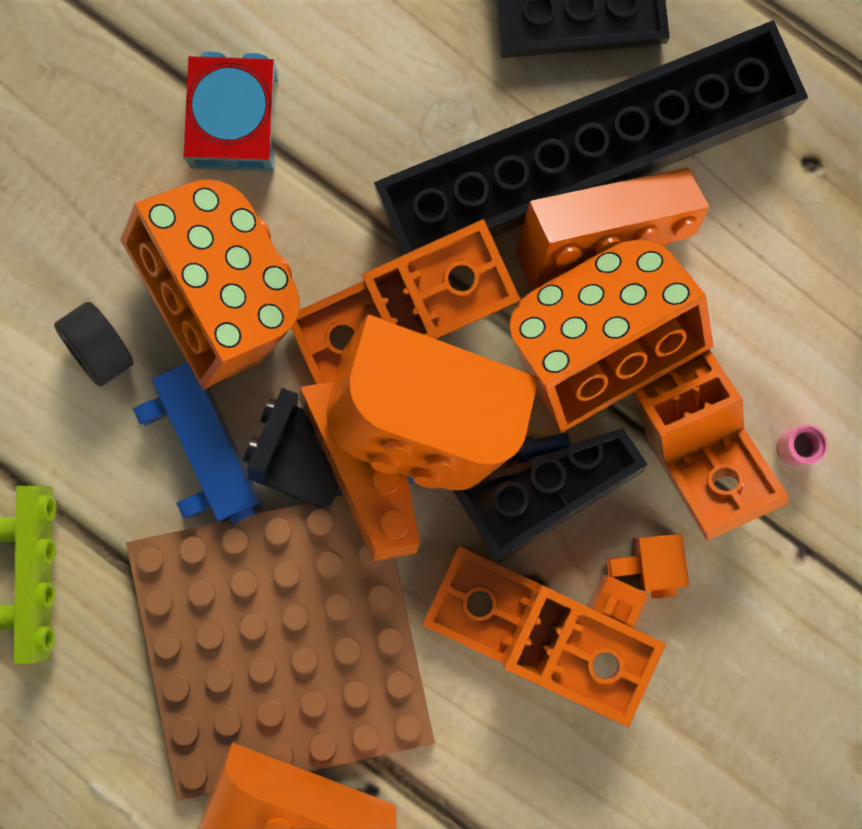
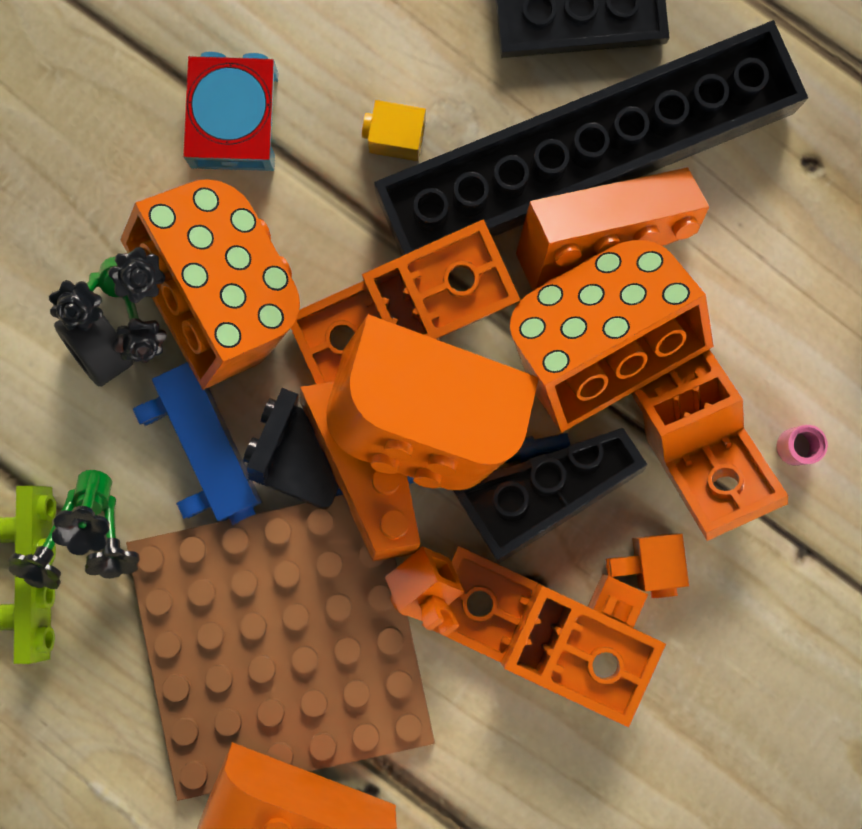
(80, 531): none -> black plant
(124, 276): none -> black plant
(395, 130): none -> yellow brick
(425, 588): none -> orange brick

